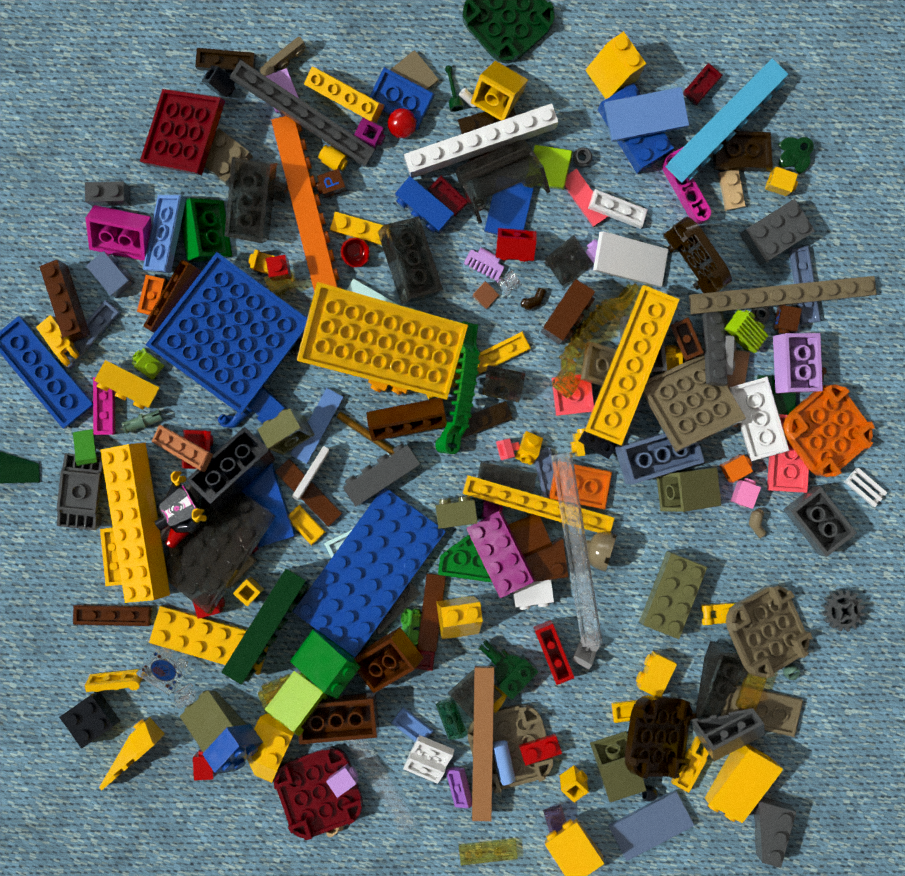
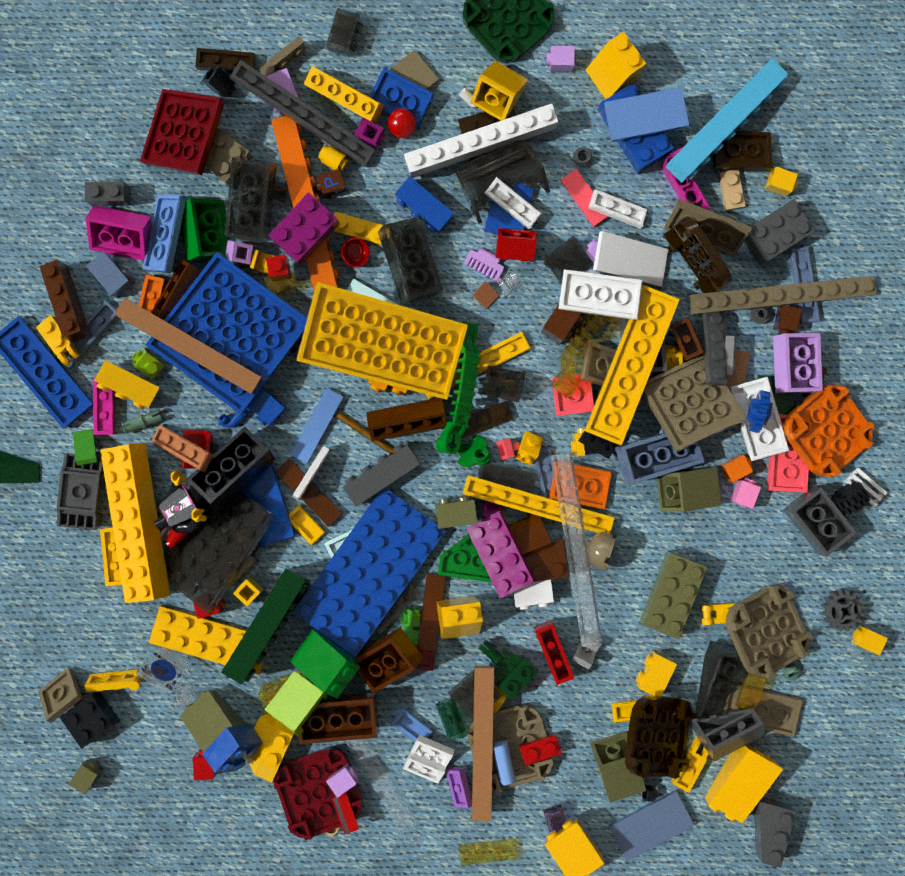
(60, 695): none -> dark tan plate
(86, 776): none -> olive brick
(112, 615): reddish brown tile -> none
(137, 744): yellow wedge -> none
(188, 346): none -> medium nougat tile
(238, 252): none -> lavender brick
(285, 431): olive brick -> none
(304, 229): none -> magenta brick
(344, 33): none -> clear smoke brick
(345, 814): none -> red sticker
(448, 195): dark red plate -> none
(454, 100): dark green hinge -> none
(471, 452): none -> green plate
(512, 203): none -> white tile
(534, 302): dark brown arm -> none
(555, 163): lime tile -> none
(560, 58): none -> lavender brick
(574, 783): yellow brick -> none
(600, 294): none -> white tile
(702, 84): dark red plate -> none
(721, 231): none -> dark tan tile
(747, 331): lime brick -> none
(755, 522): dark tan arm -> none
(759, 411): none -> blue gear
(794, 155): dark green plate -> none
(850, 498): none -> black tyre
(869, 640): none -> yellow brick

